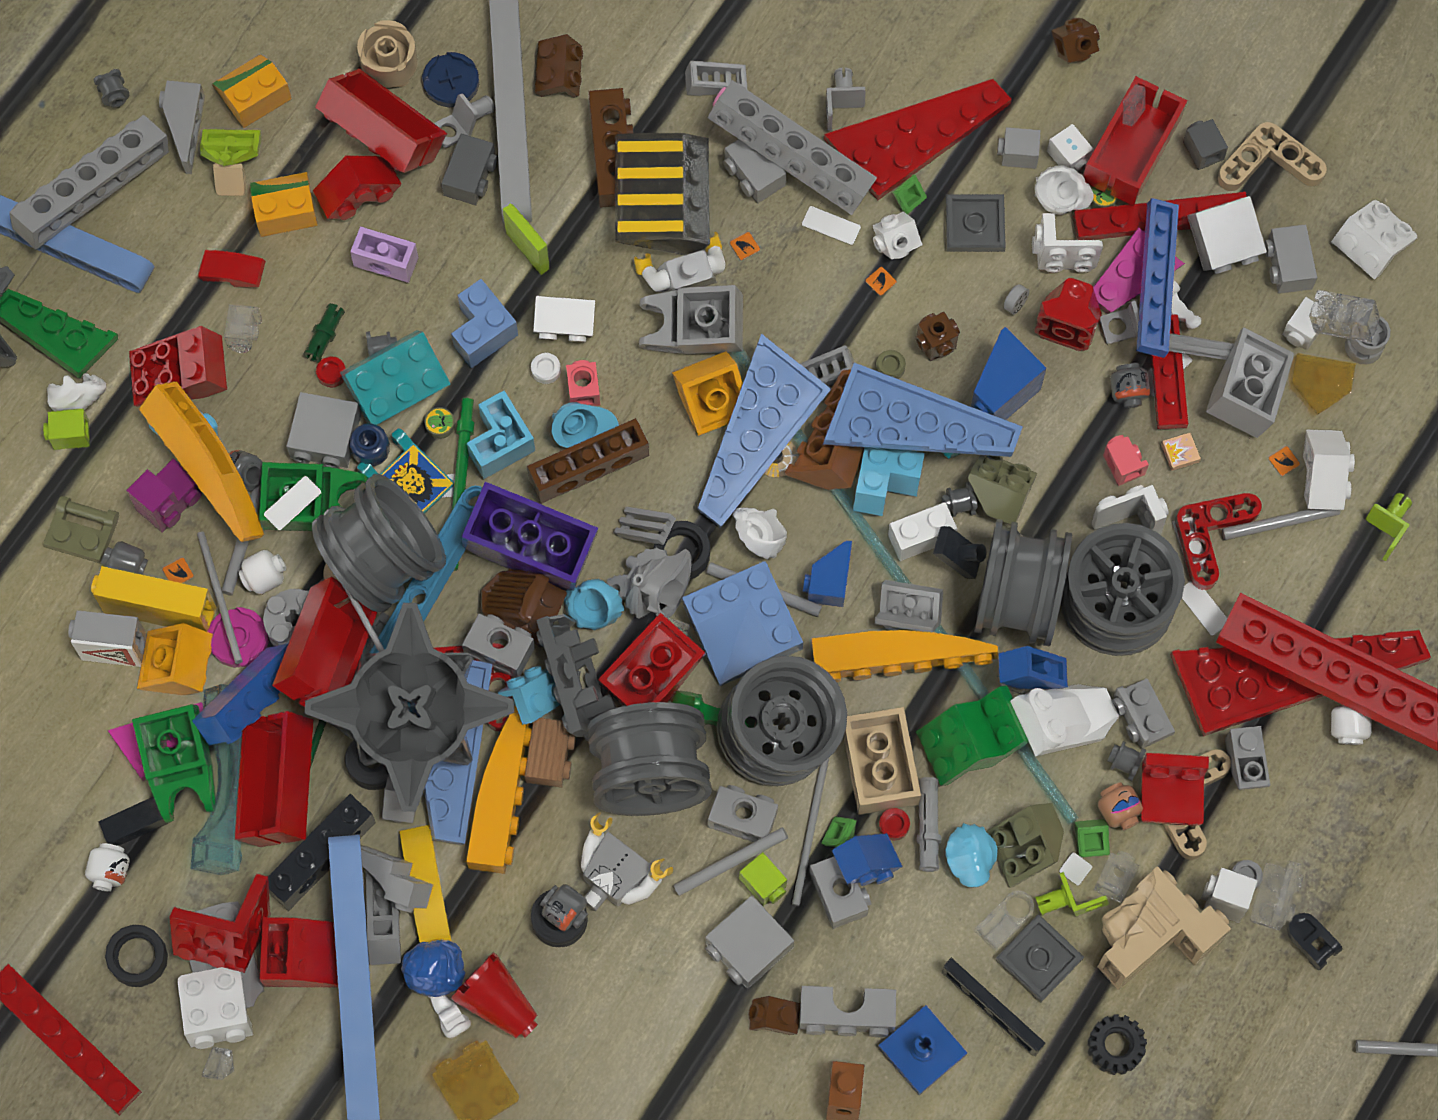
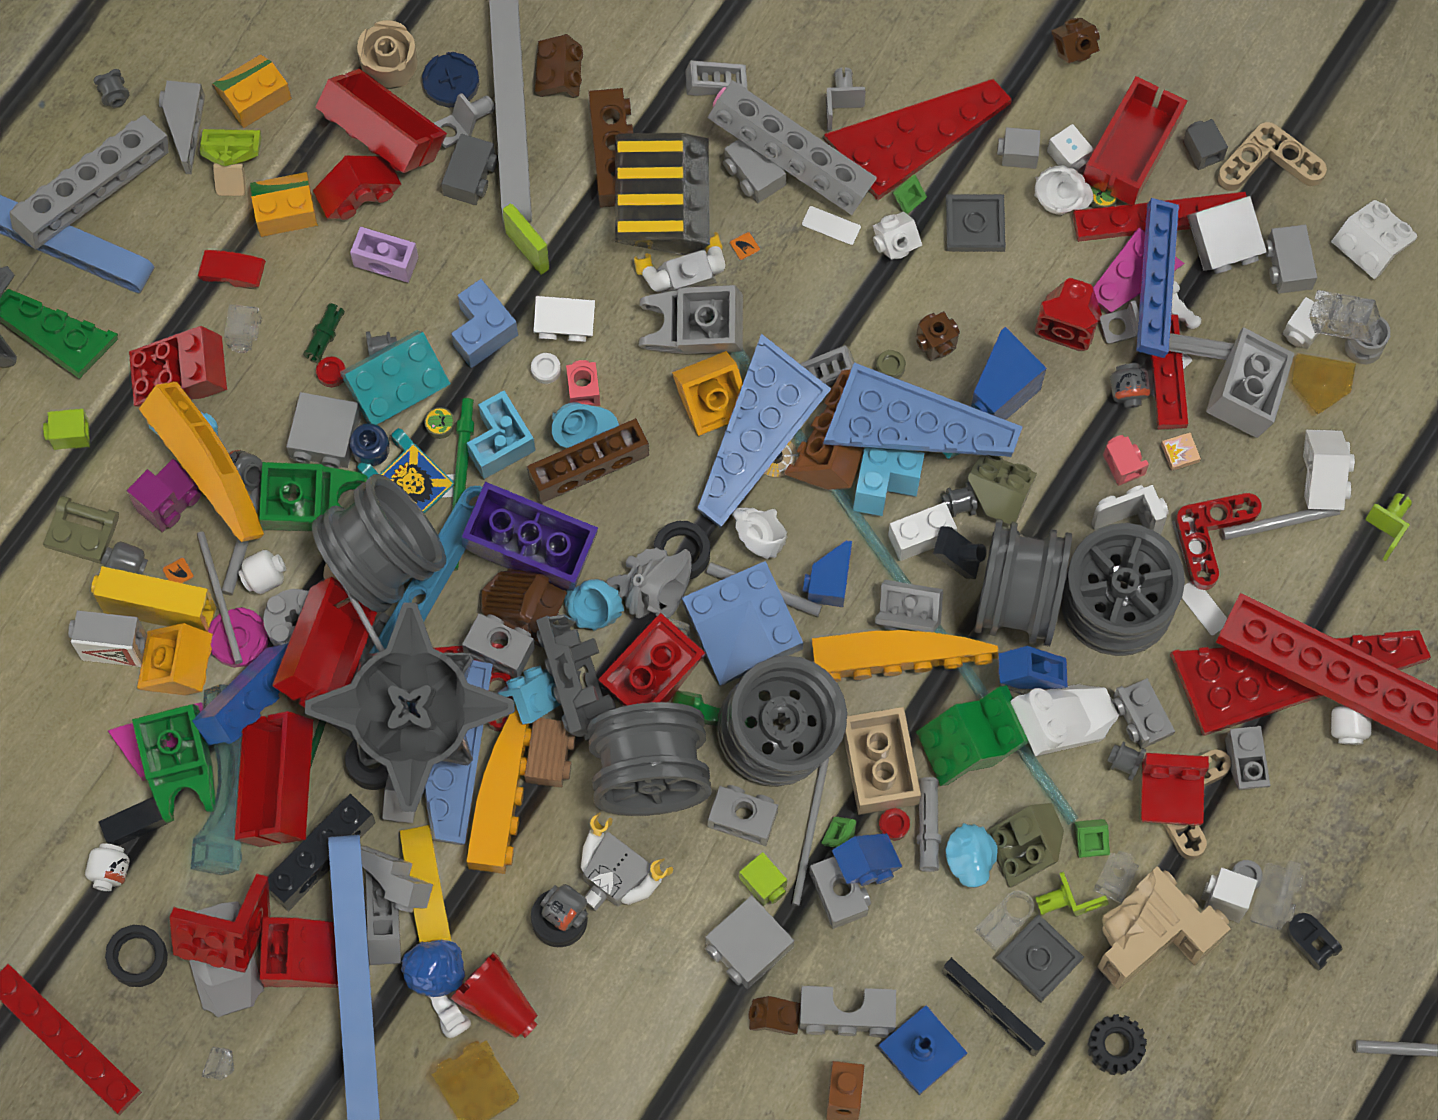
(75, 395): white hair -> none
(213, 1007): white bracket -> none
(292, 503): white sticker -> none
(626, 522): light grey tile -> none
(731, 861): light grey bar -> none
(880, 281): orange sticker -> none
(1016, 299): light grey tile -> none
(1063, 254): white bracket -> none
(1075, 868): white sticker -> none
(1120, 806): nougat head -> none
(1134, 105): clear tile -> none
(1284, 461): orange sticker -> none

